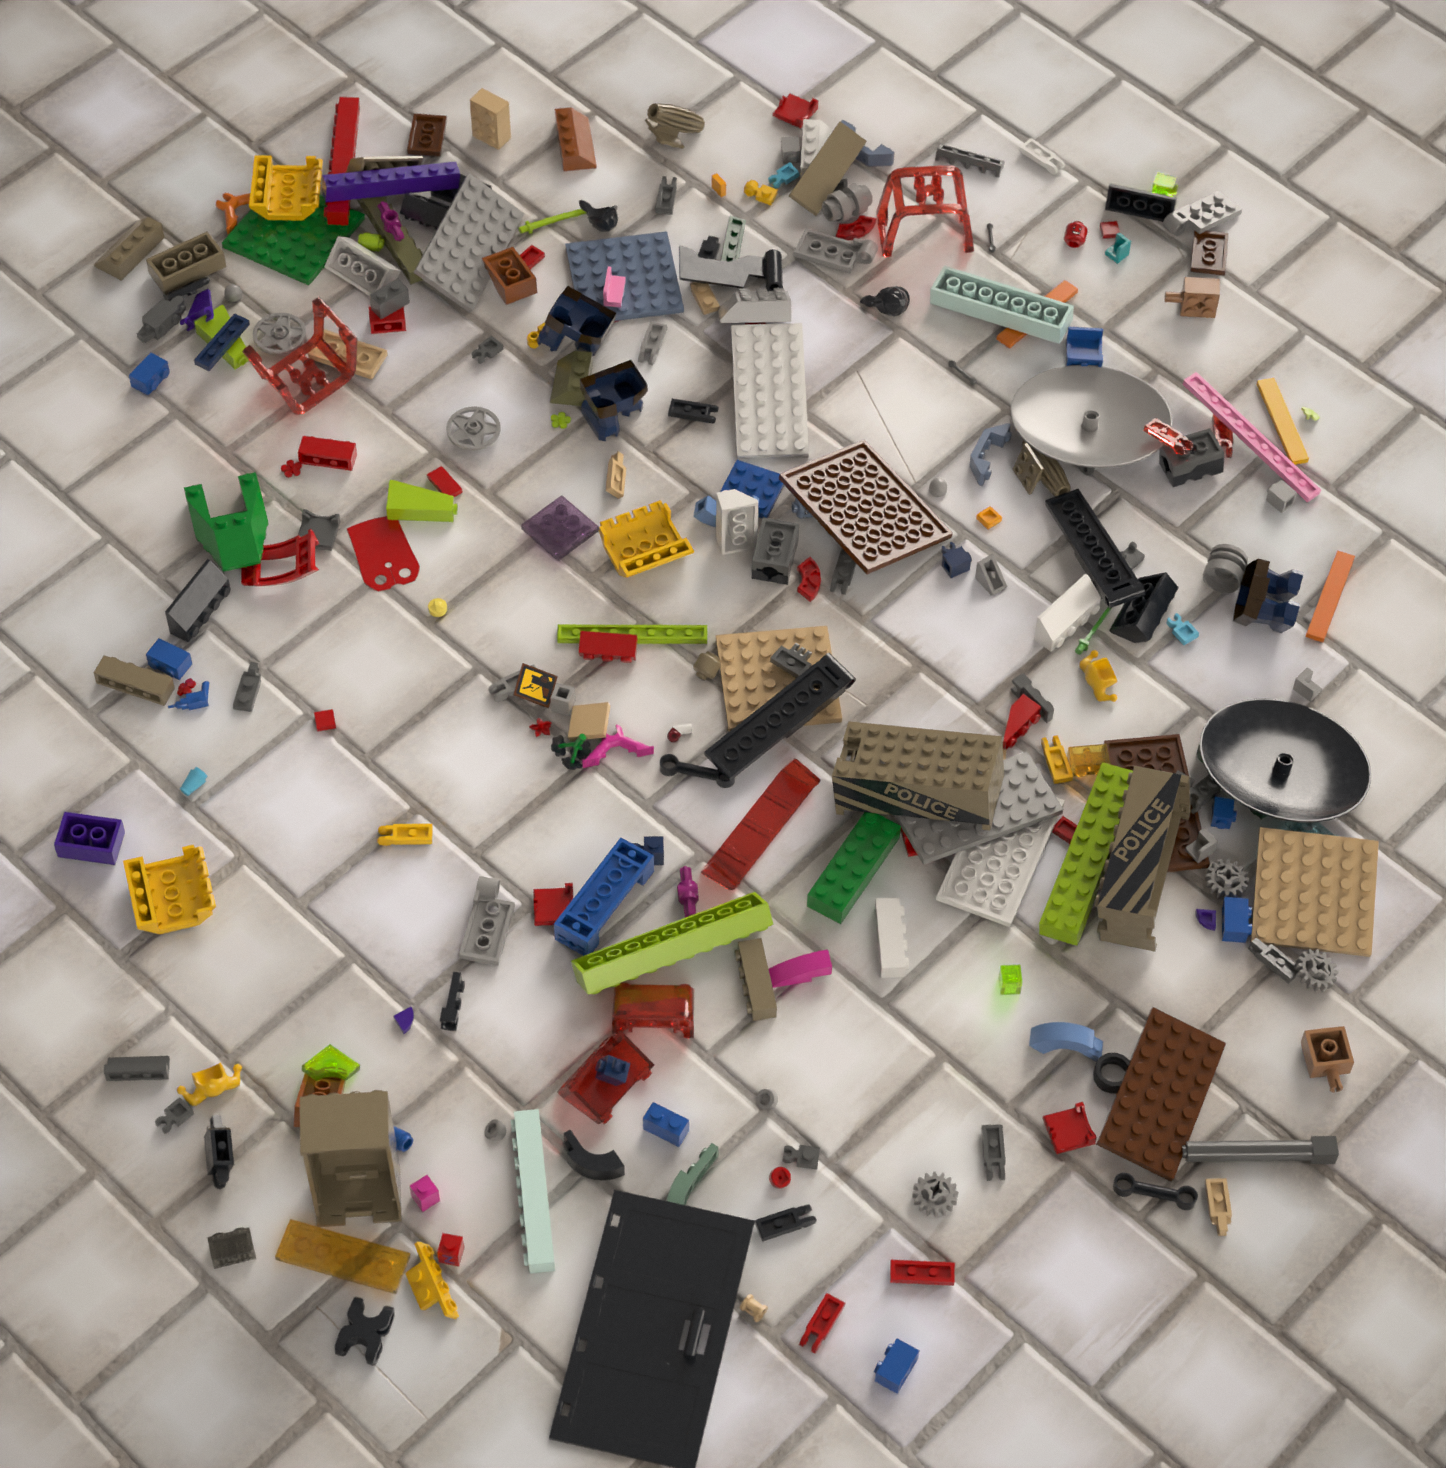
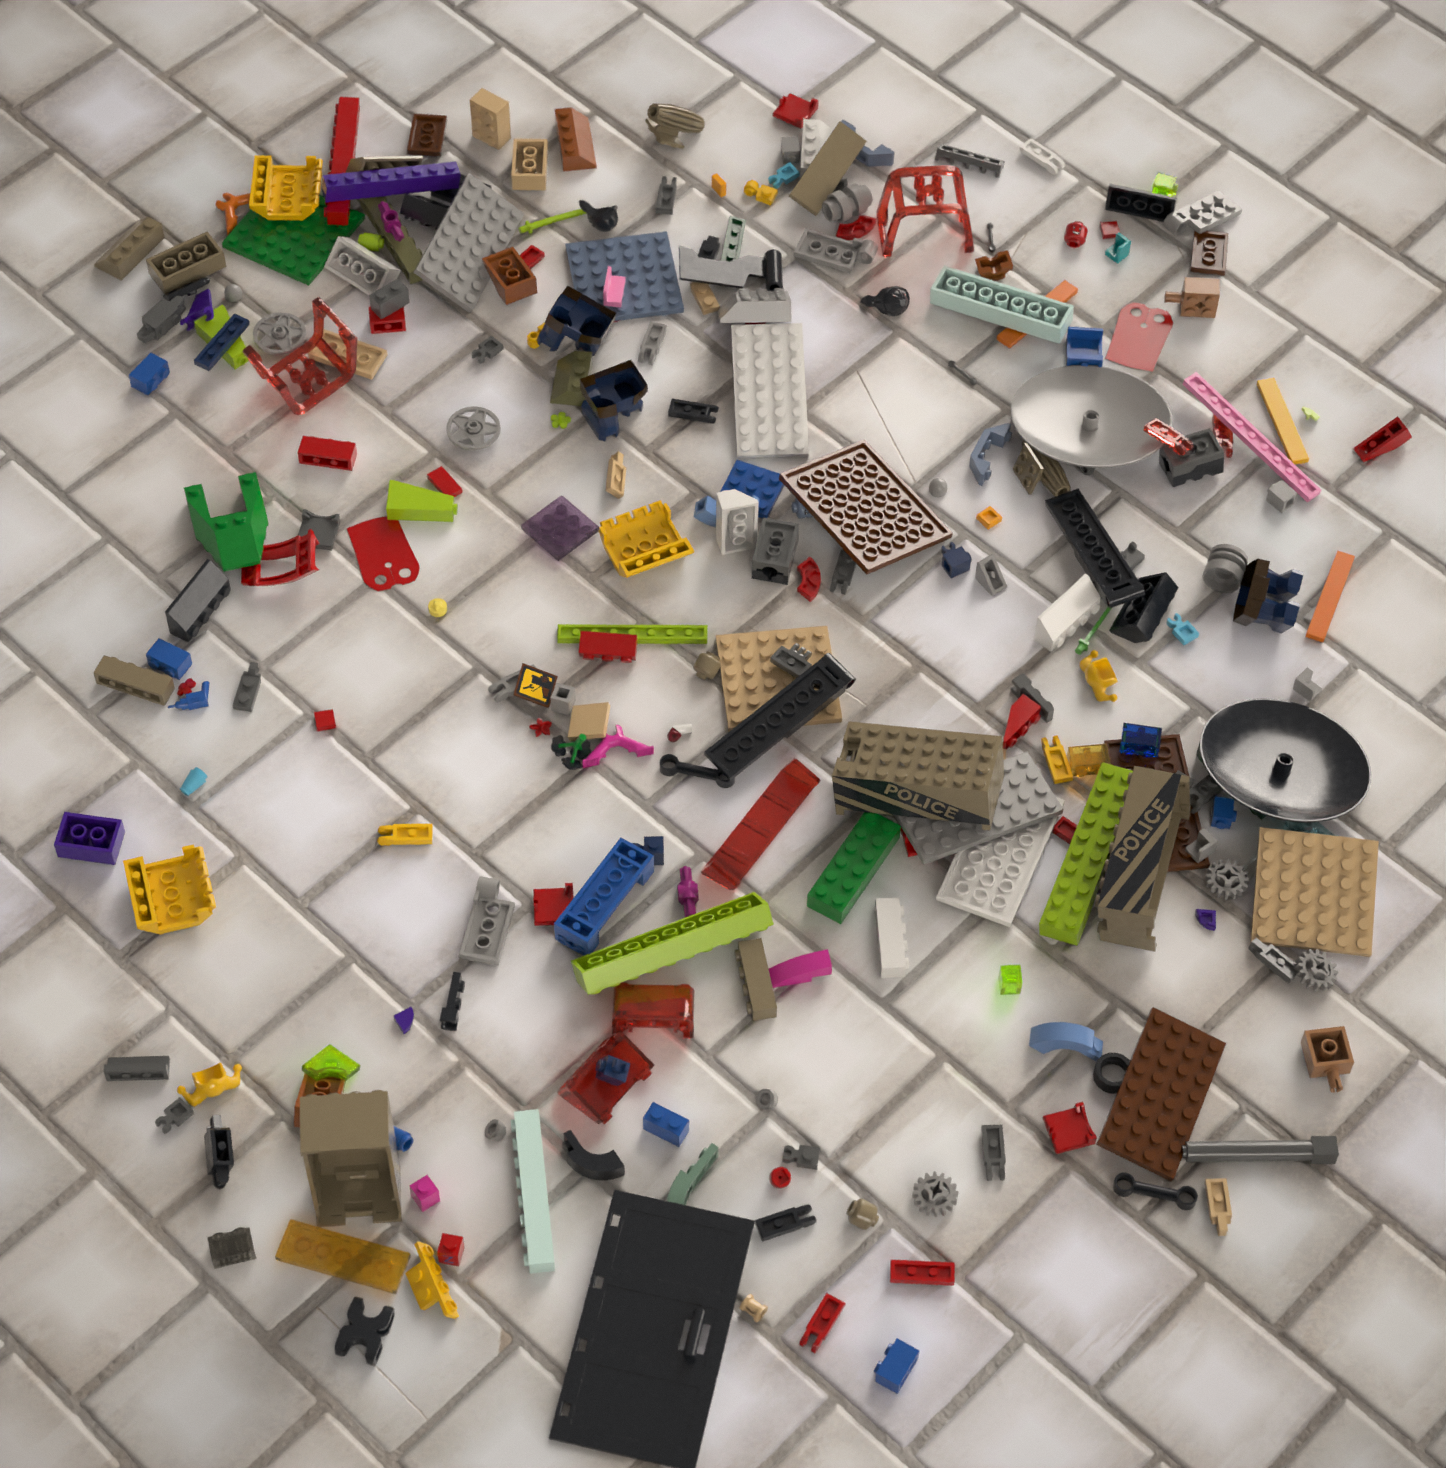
(291, 468): red plant -> none
(529, 164): none -> tan brick
(862, 1214): none -> dark tan head
(995, 267): none -> dark orange cylinder
(1137, 345): none -> piece
(1140, 740): none -> clear blue brick
(1236, 919): blue brick -> none
(1384, 440): none -> red slope

